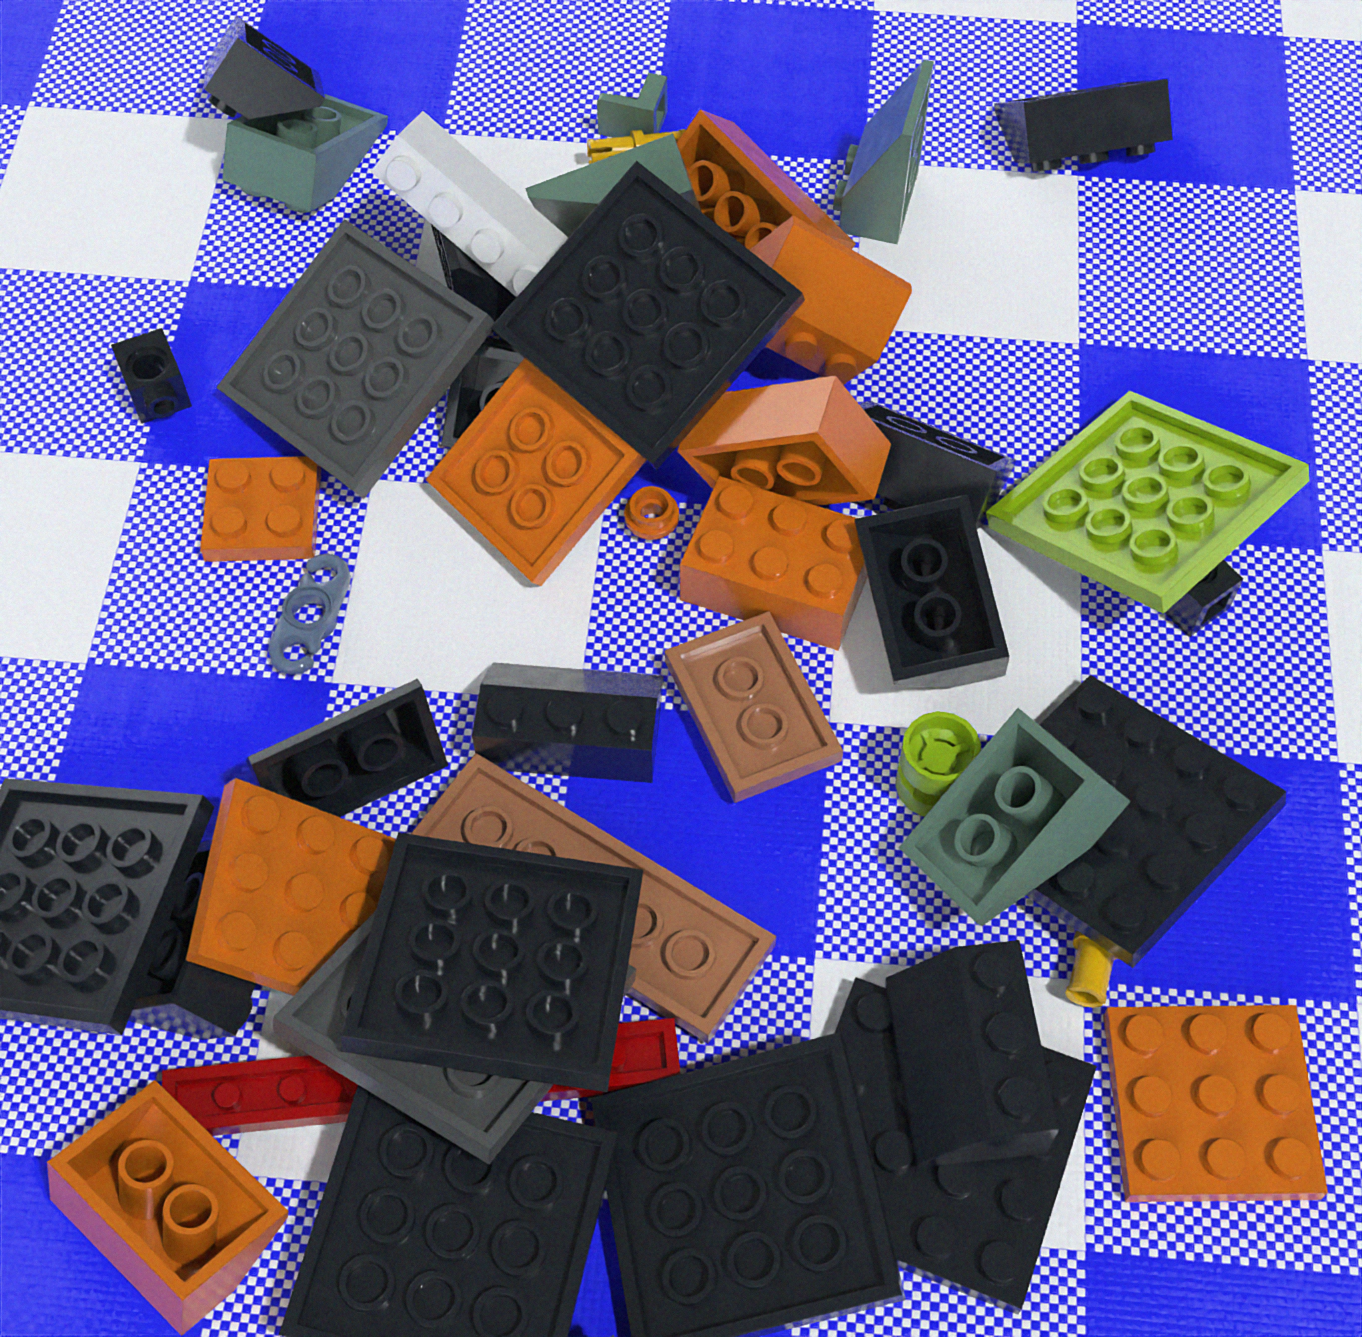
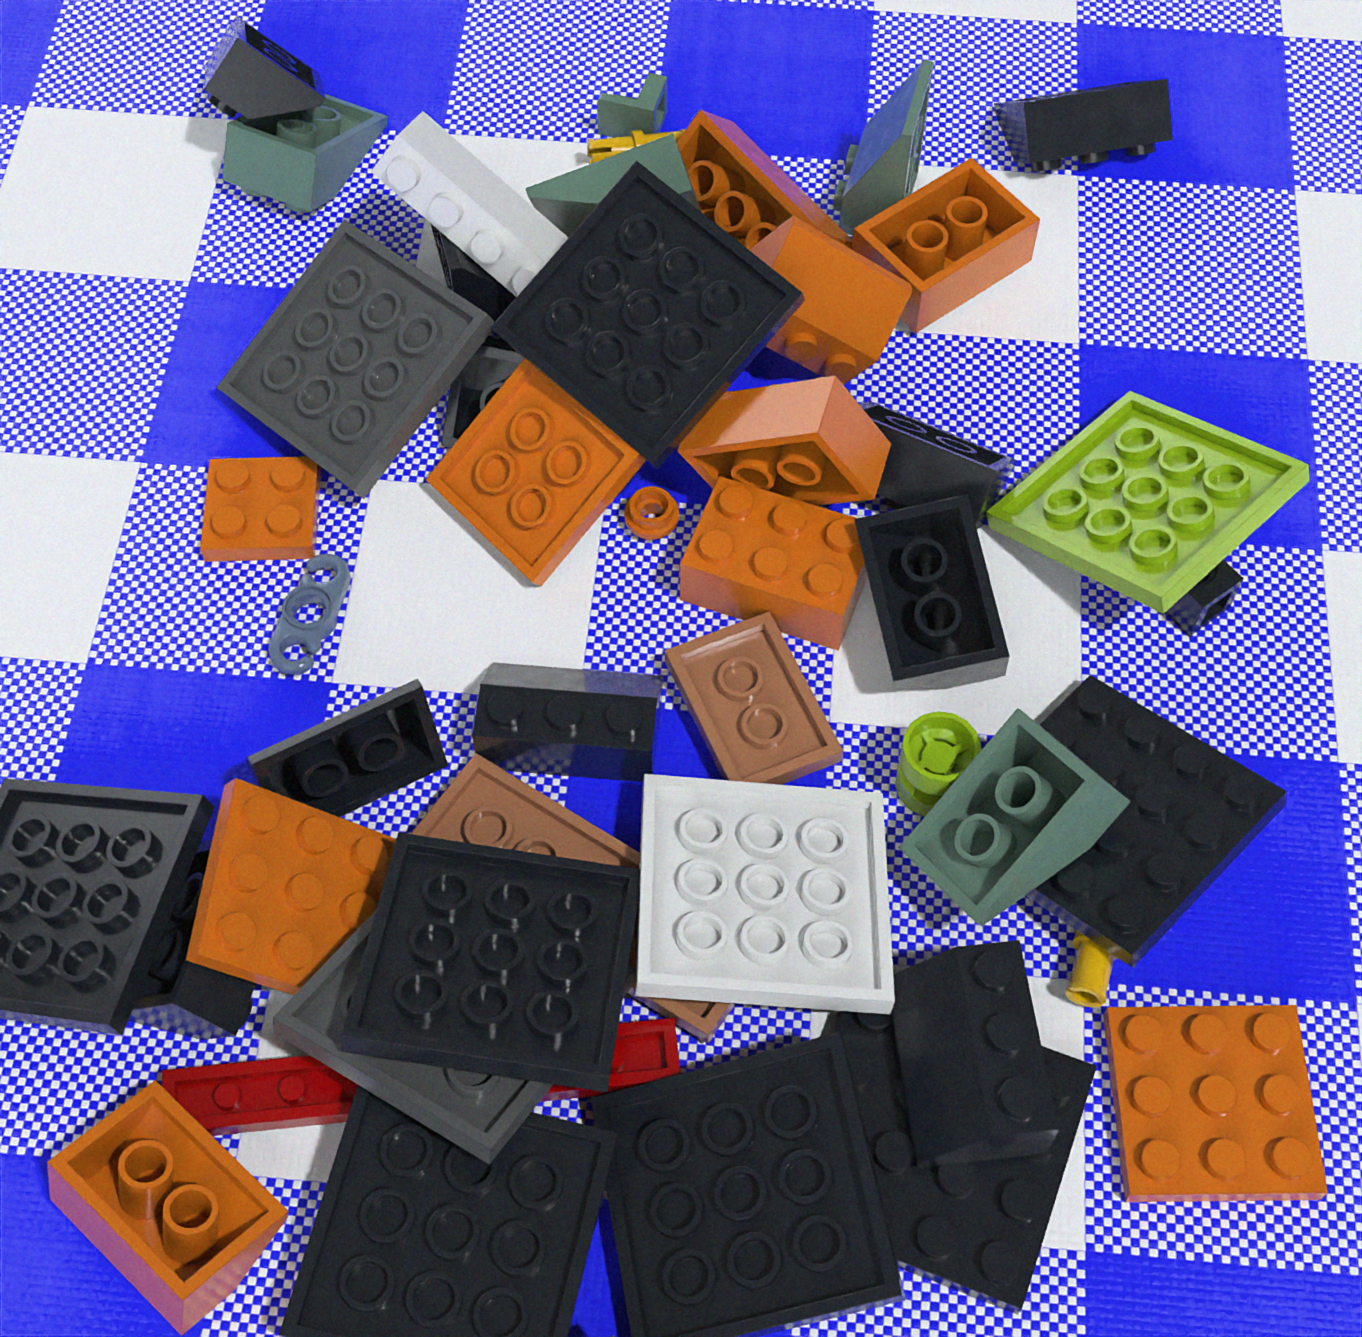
(151, 375): black brick -> none
(763, 895): none -> white plate
(950, 240): none -> orange brick

